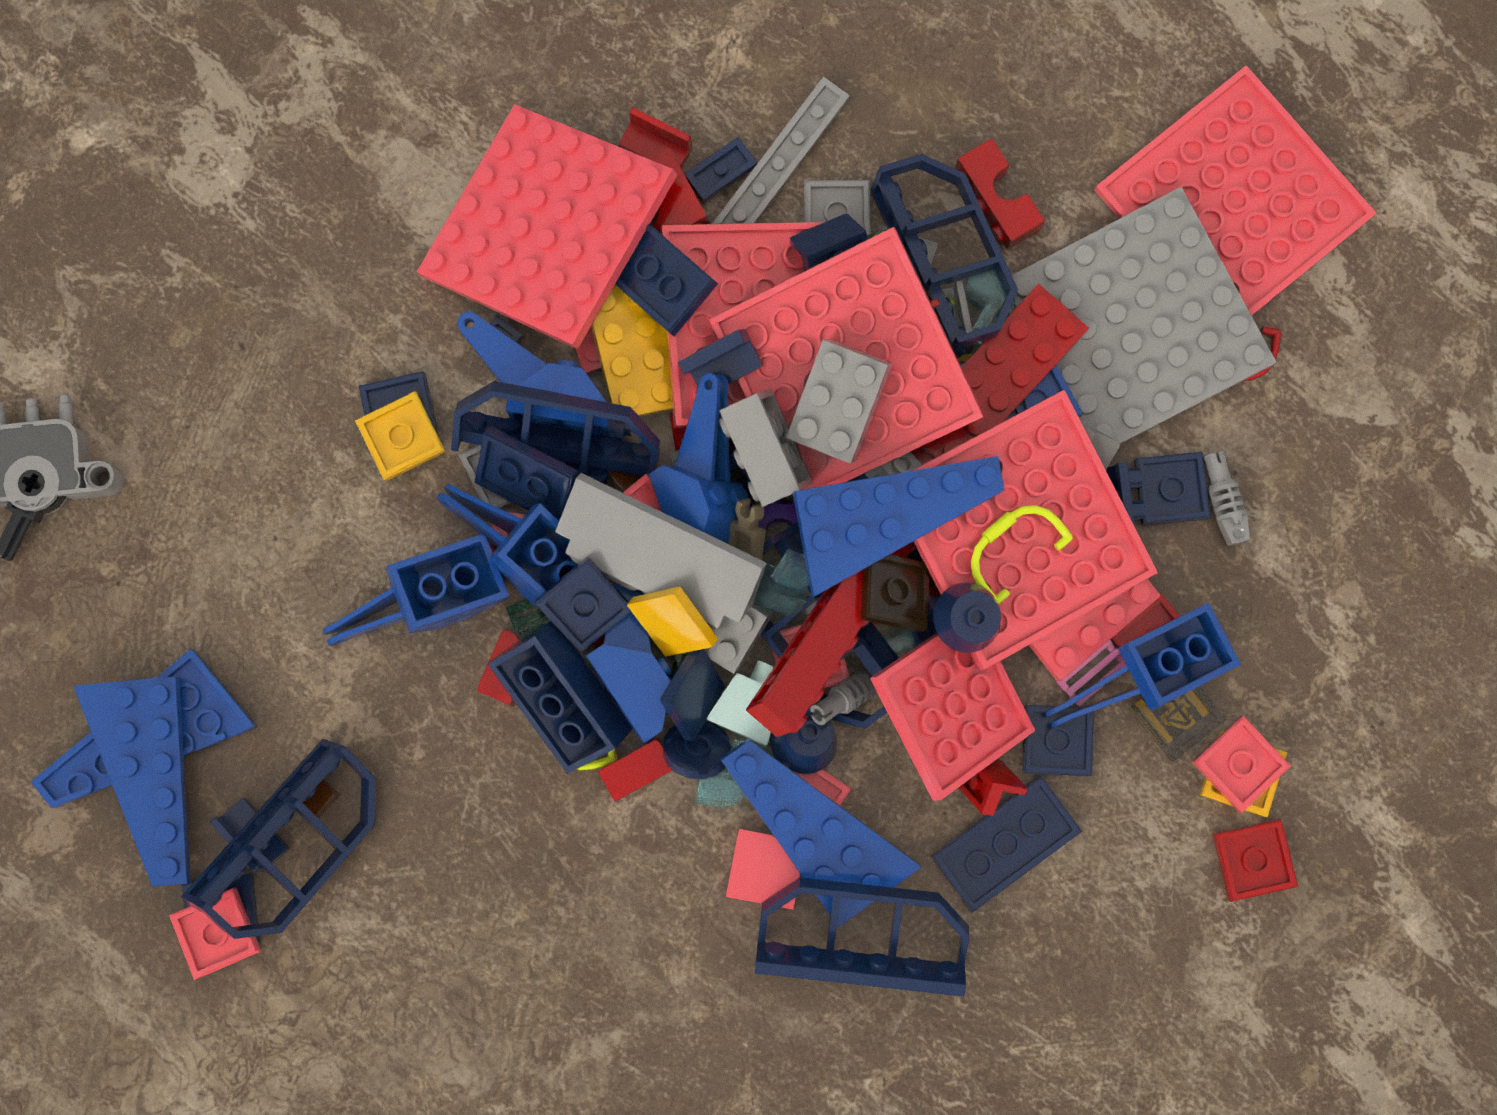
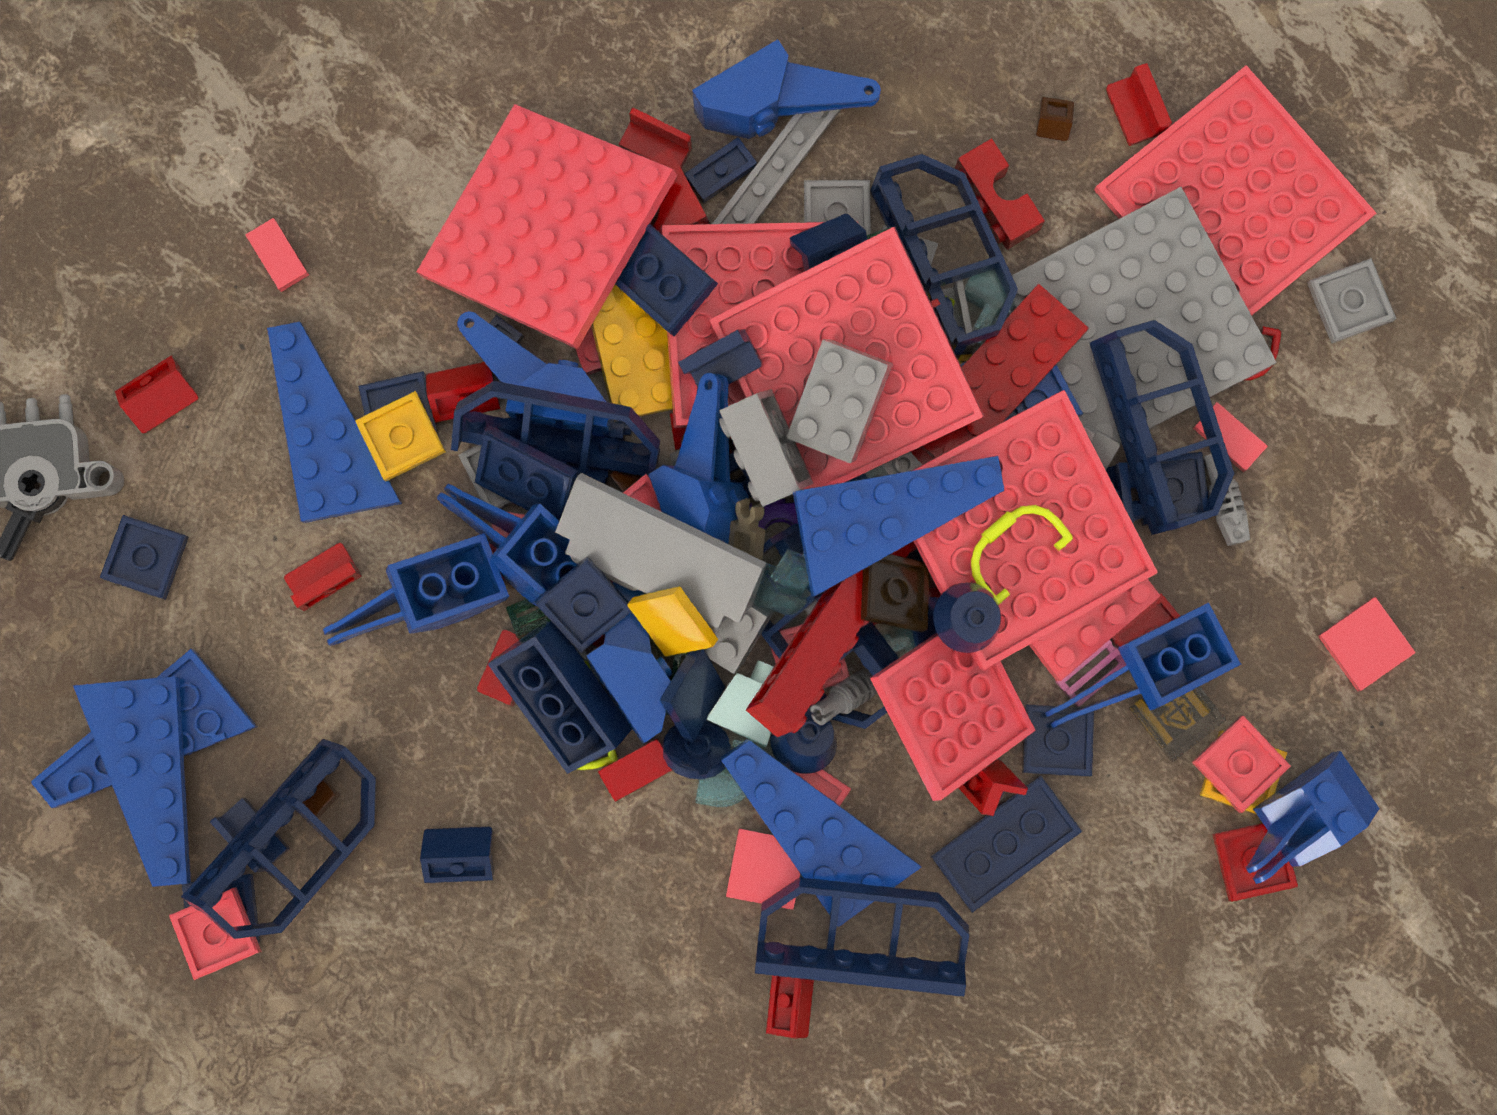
(144, 557): none -> dark blue tile
(156, 395): none -> red panel
(277, 254): none -> coral tile
(322, 577): none -> red panel
(325, 447): none -> blue wing
(452, 385): none -> red panel
(457, 855): none -> dark blue panel
(766, 86): none -> blue slope
(789, 1007): none -> red slope
(1055, 119): none -> reddish brown slope
(1135, 434): none -> dark blue plate
(1139, 106): none -> red panel
(1240, 442): none -> coral tile
(1312, 816): none -> blue slope
(1351, 301): none -> light grey tile
(1366, 644): none -> coral tile

